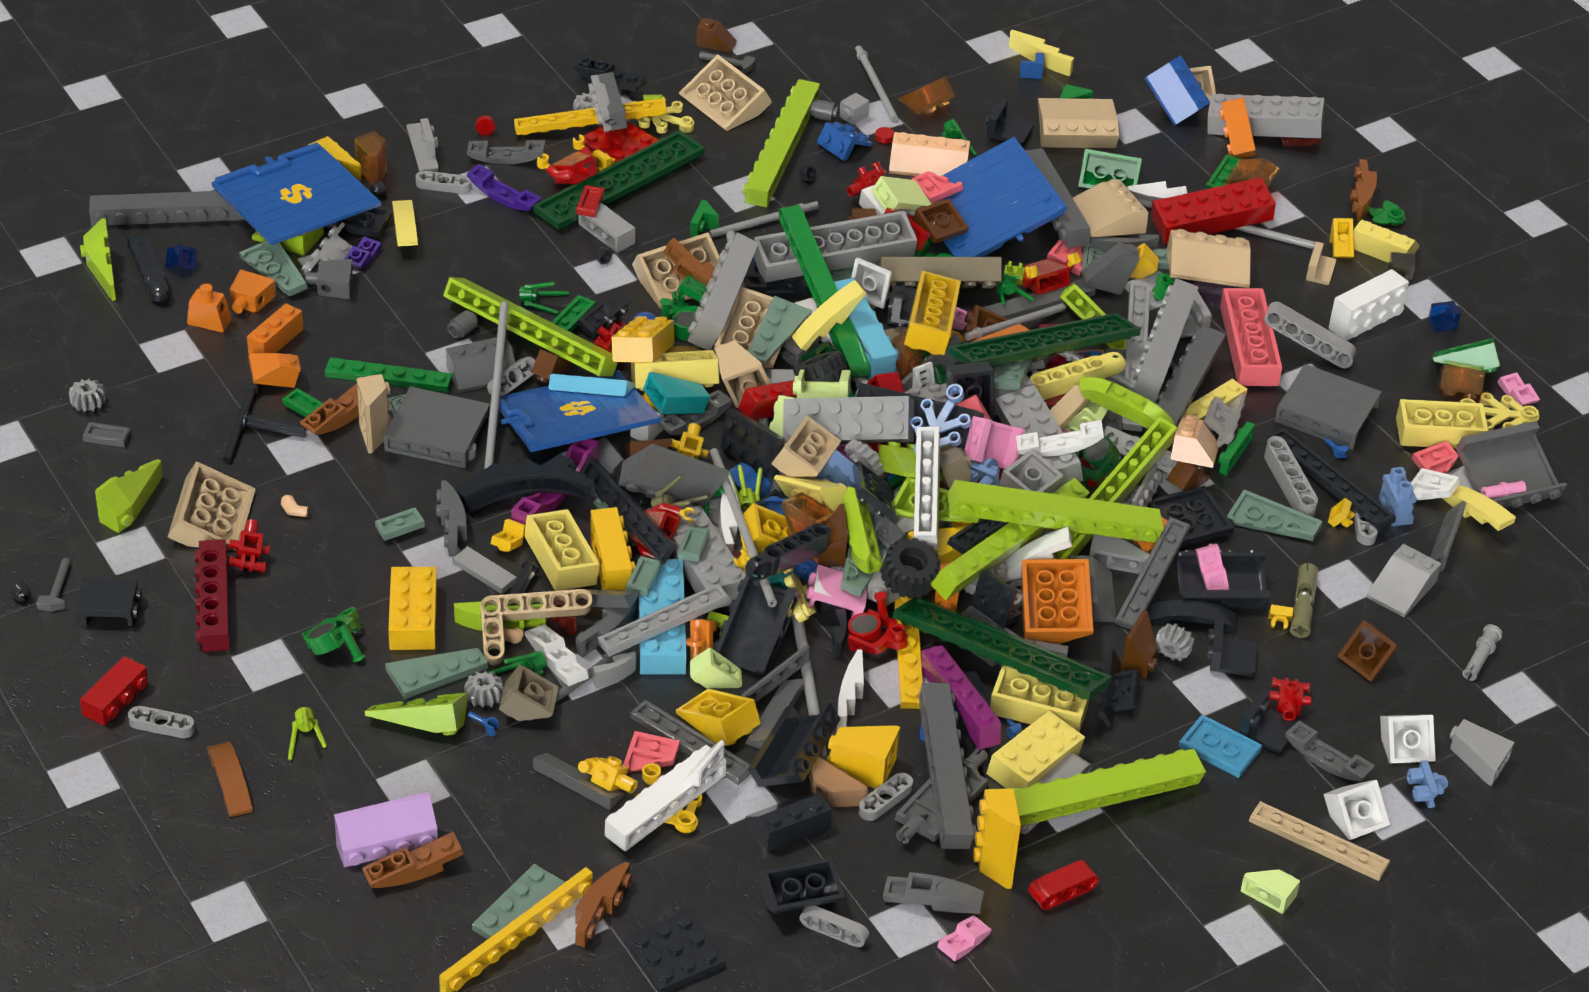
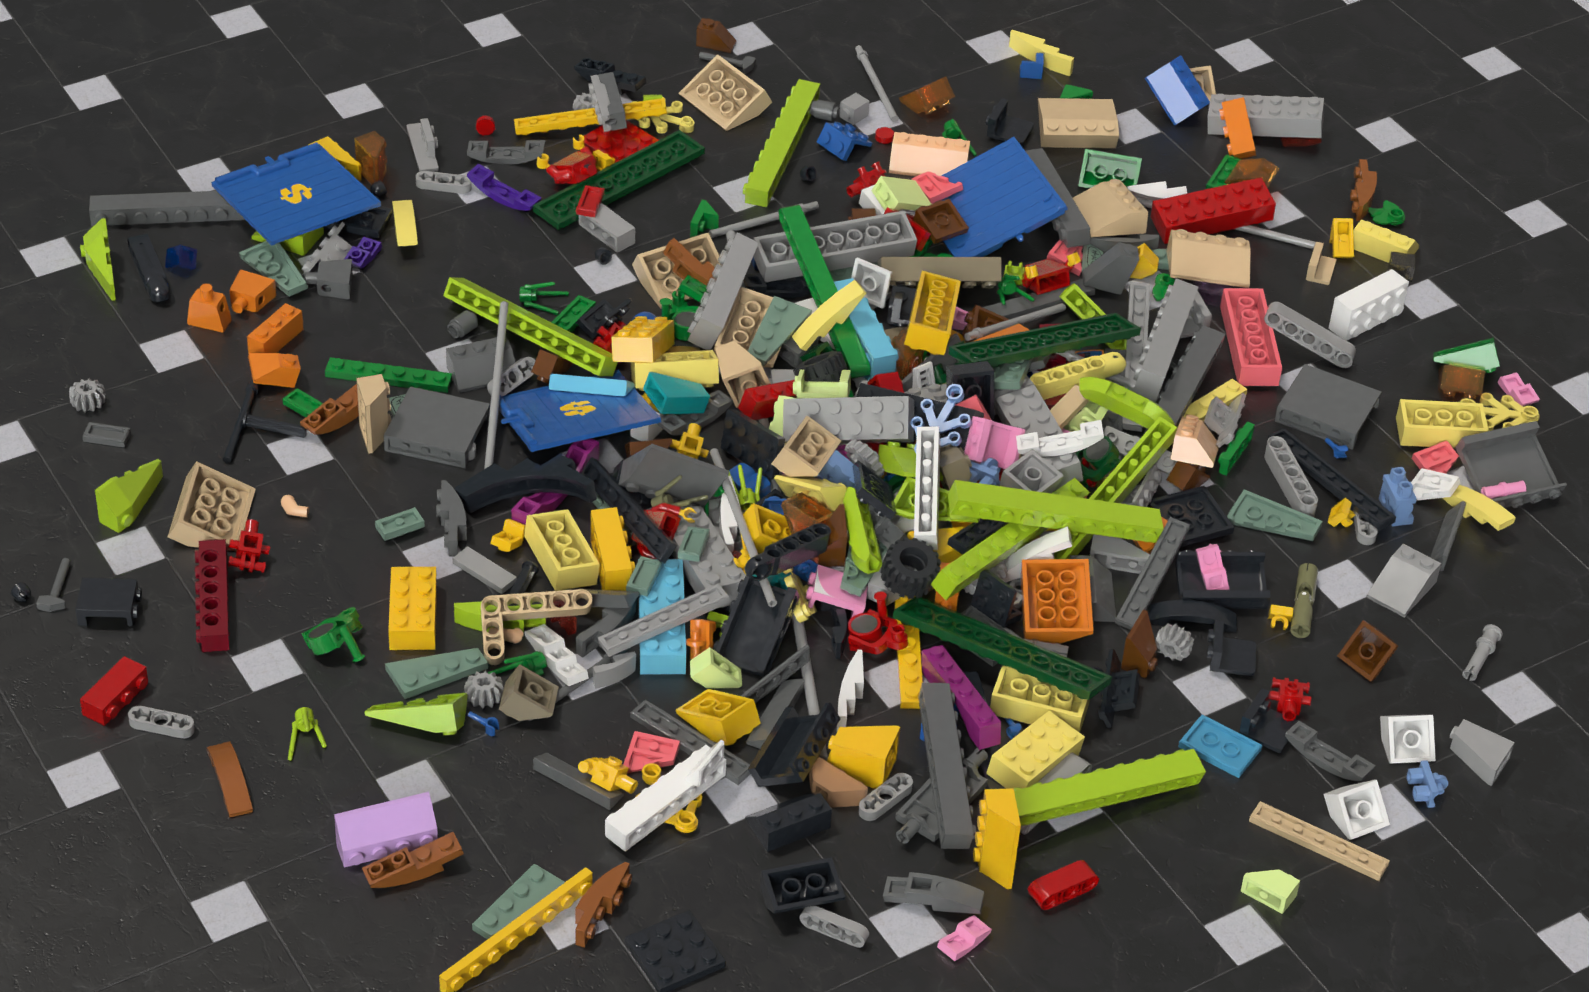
(1444, 316): clear blue panel -> none

